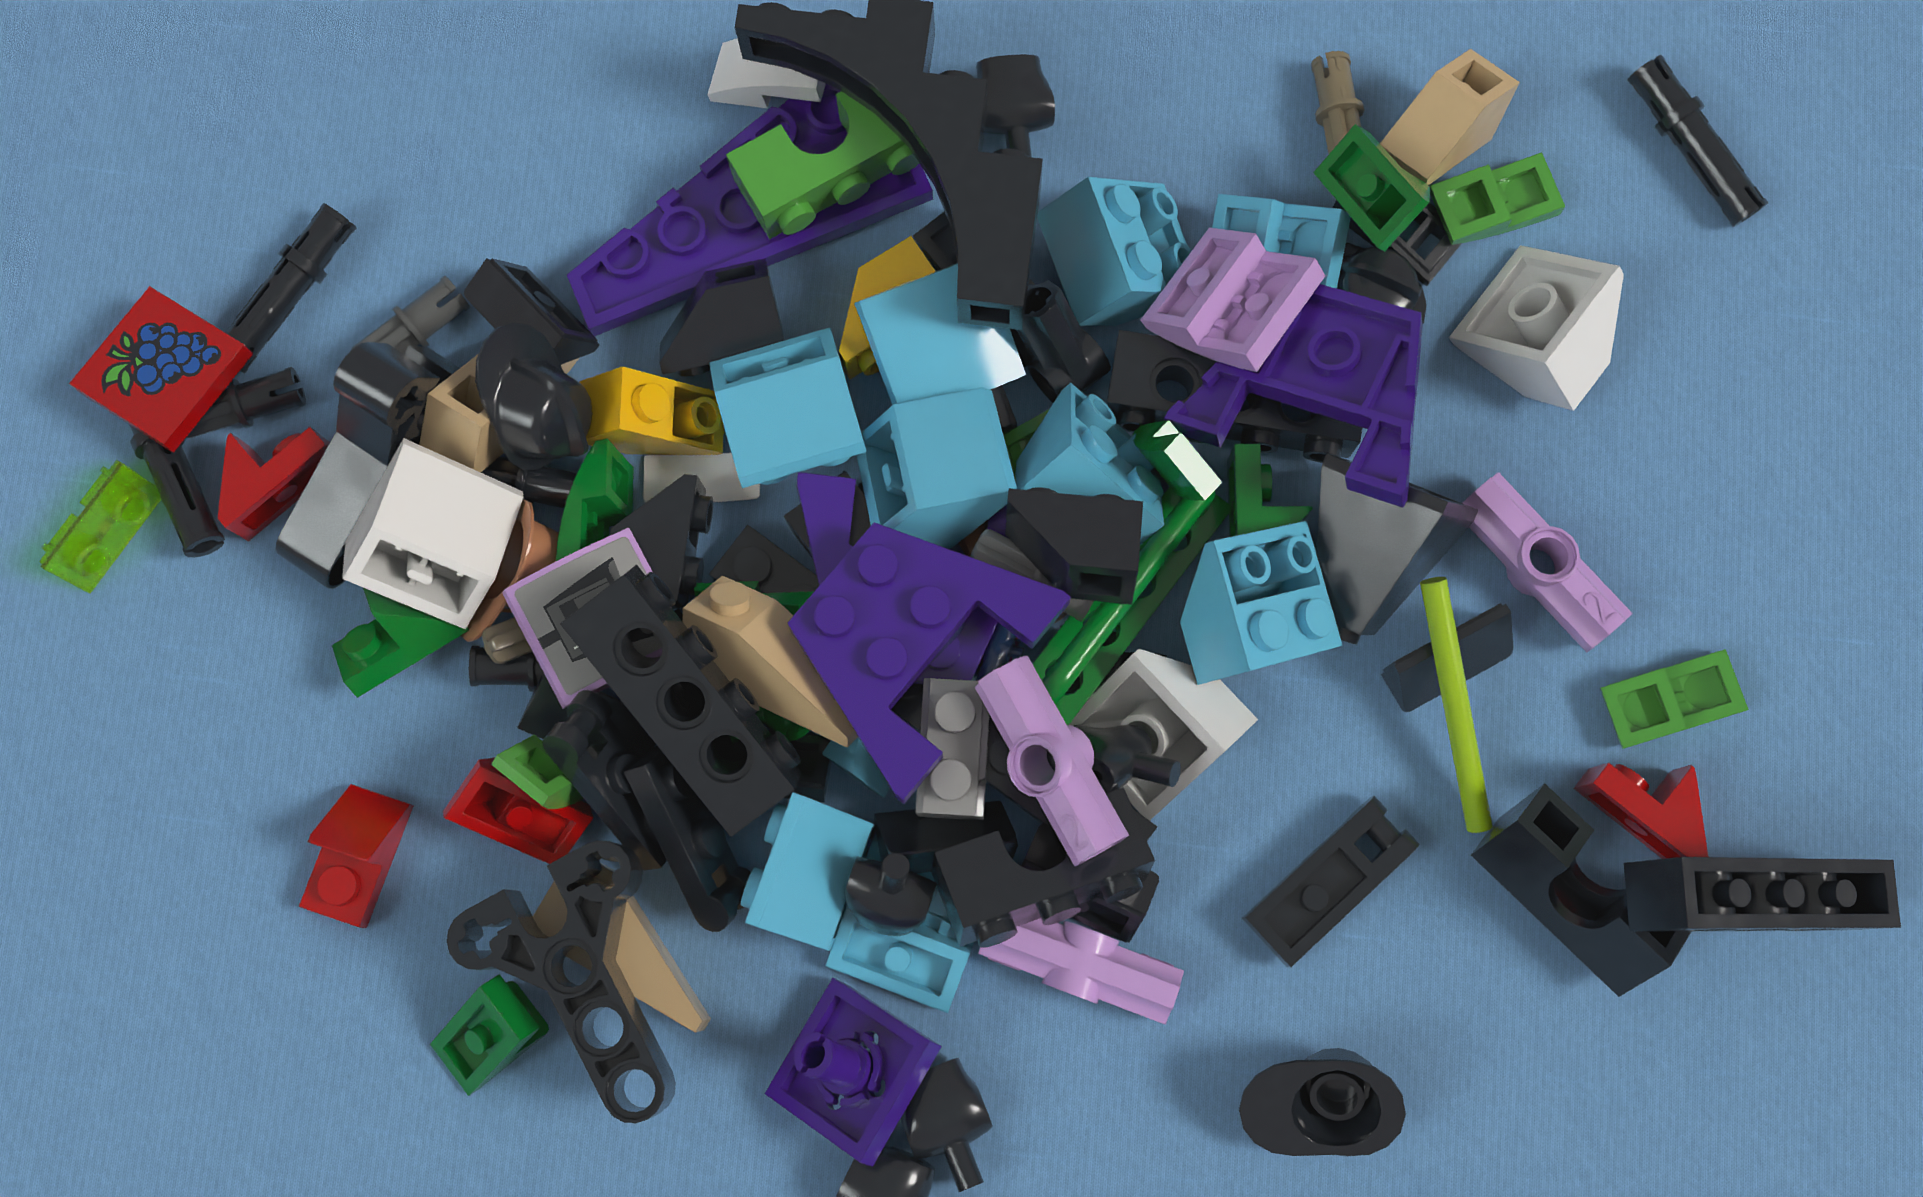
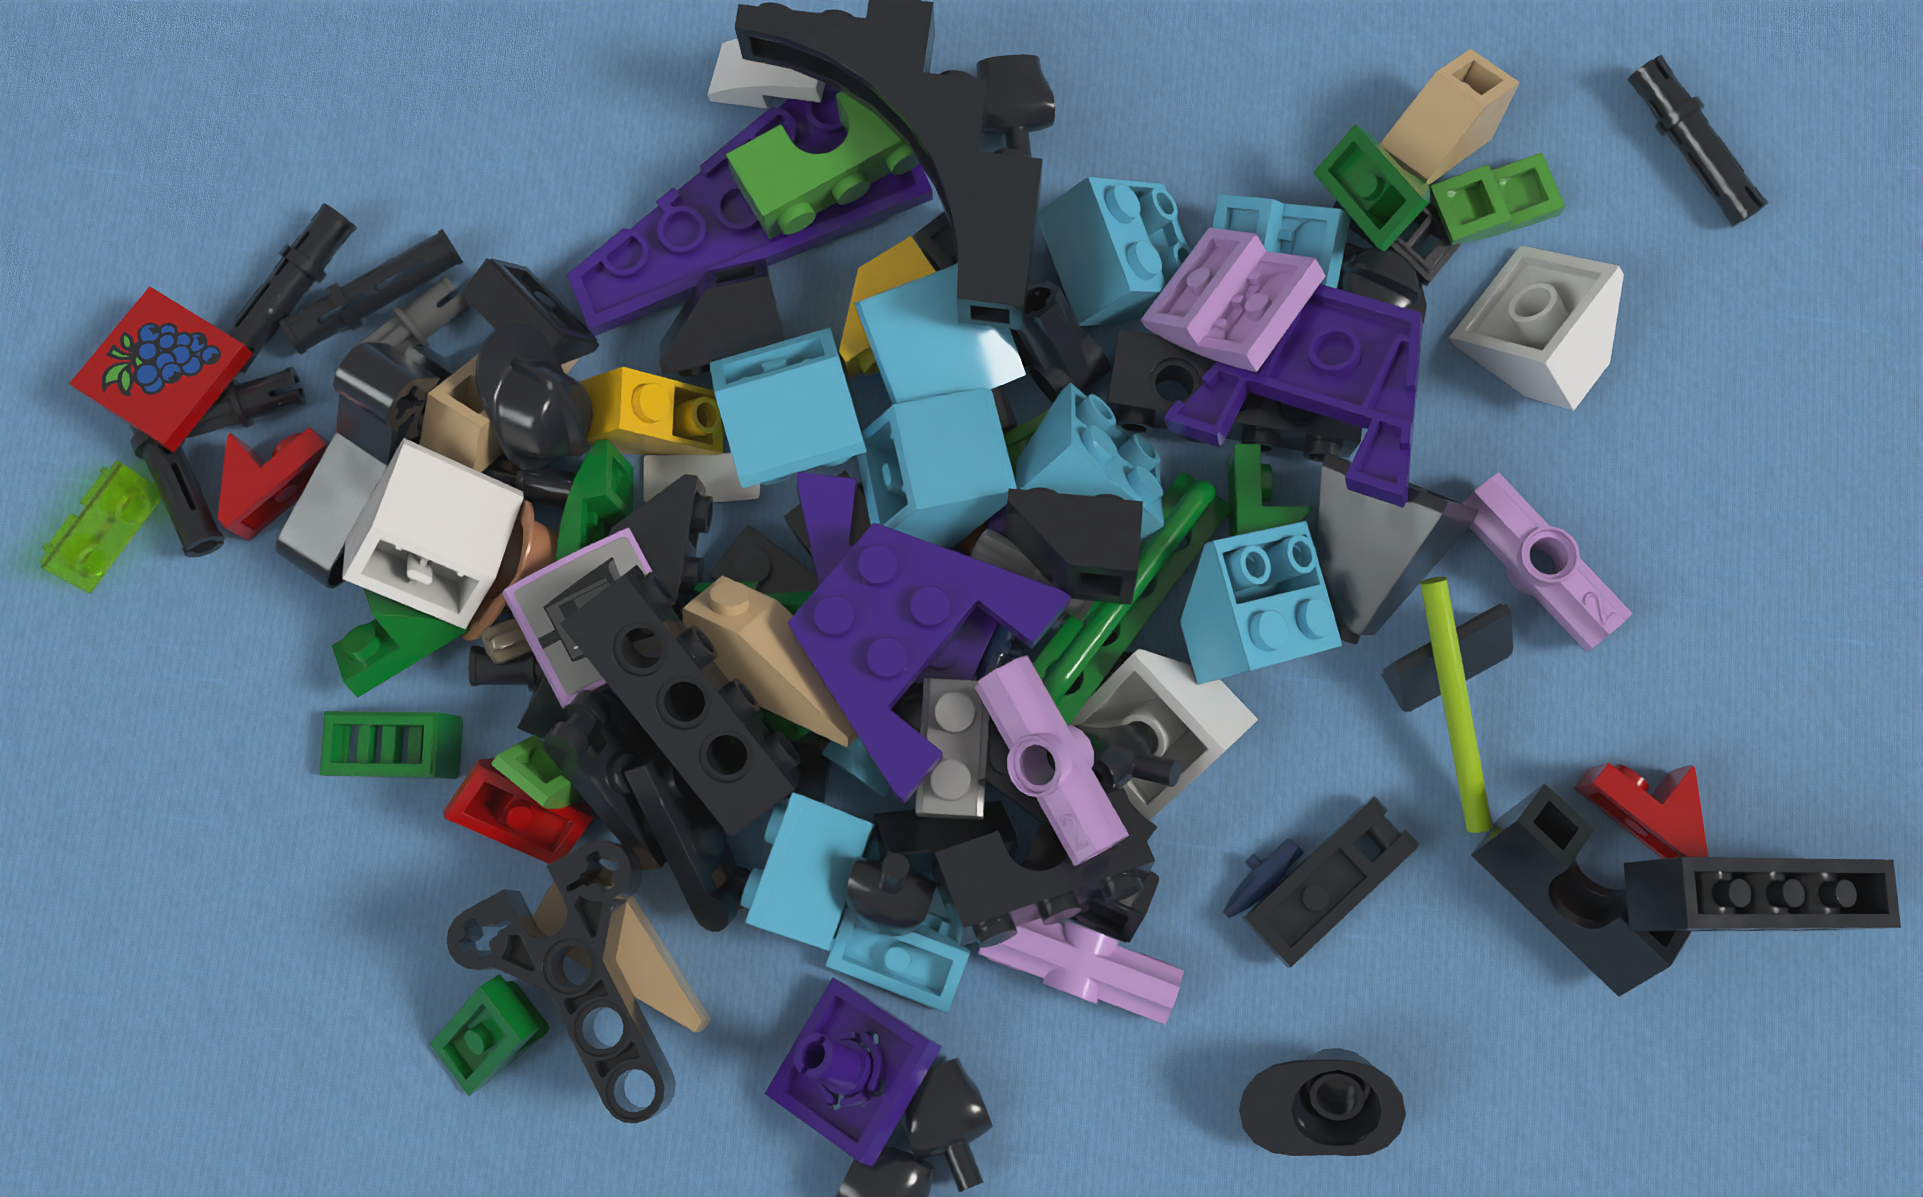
(307, 330): none -> black pin
(355, 856): red slope -> none
(431, 751): none -> green slope
(1176, 460): green slope -> none
(1262, 877): none -> dark blue helmet
(1336, 96): dark tan axle -> none
(1673, 699): bright green slope -> none

